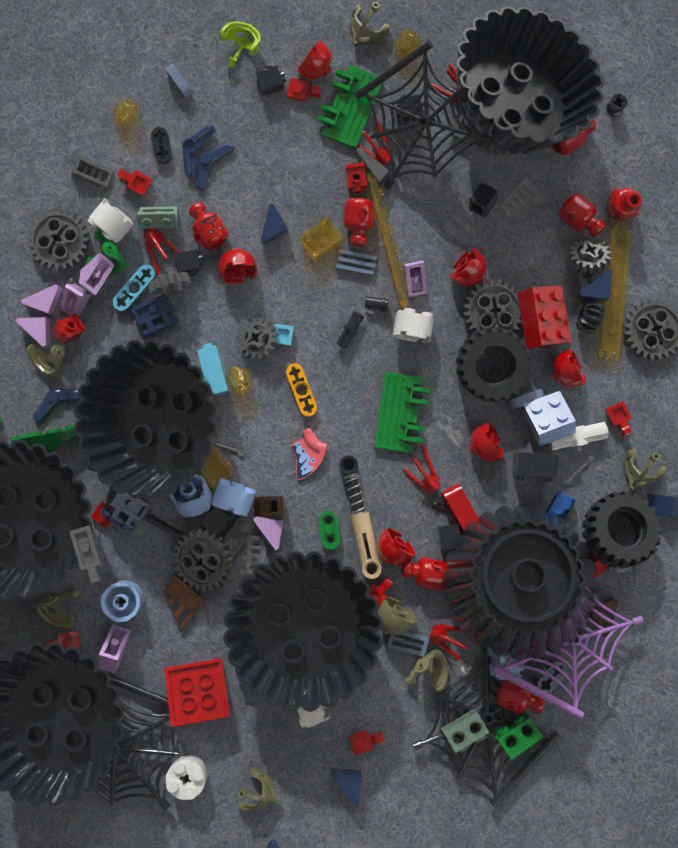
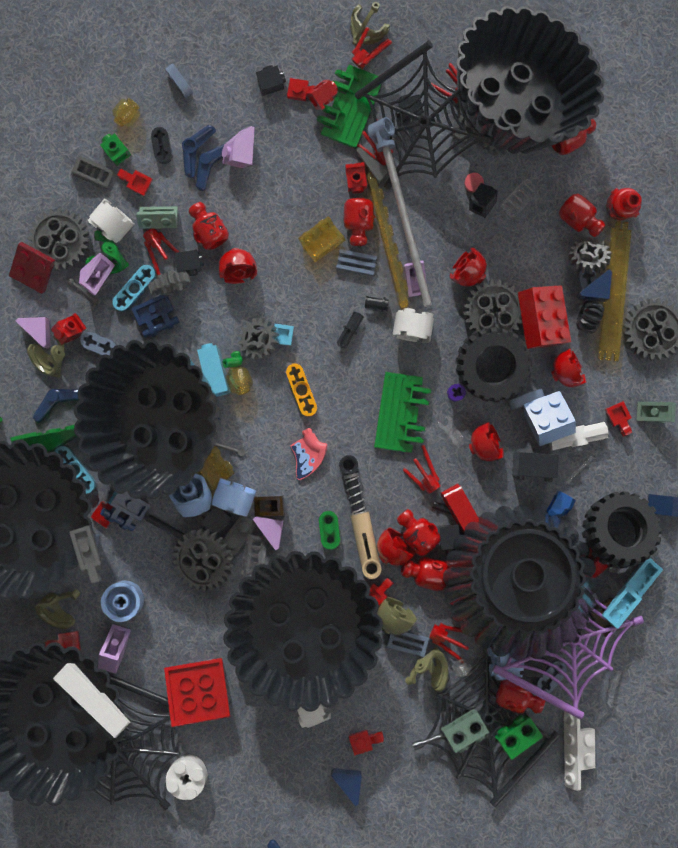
(31, 267): none -> dark red plate
(44, 300): lavender slope -> none
(74, 299): lavender slope -> none
(88, 477): none -> medium azure beam
(90, 698): none -> white slope
(99, 339): none -> sand blue beam
(117, 154): none -> green brick
(182, 600): reddish brown wing -> none
(229, 32): lime helmet -> none
(235, 361): none -> green arm
(239, 149): none -> lavender slope
(268, 792): olive helmet -> none
(274, 226): dark blue slope -> none
(316, 62): red cylinder -> none
(322, 94): none -> red brick
(362, 57): none -> red plant
(380, 133): none -> flat silver piece
(407, 42): clear yellow head -> none
(419, 533): none -> red piece
(450, 393): none -> dark purple bush
(473, 181): none -> coral tile
(578, 750): none -> white bracket
(620, 100): black bush -> none
(631, 592): none -> medium azure slope
(640, 478): olive helmet -> none
(656, 411): none -> sand green slope

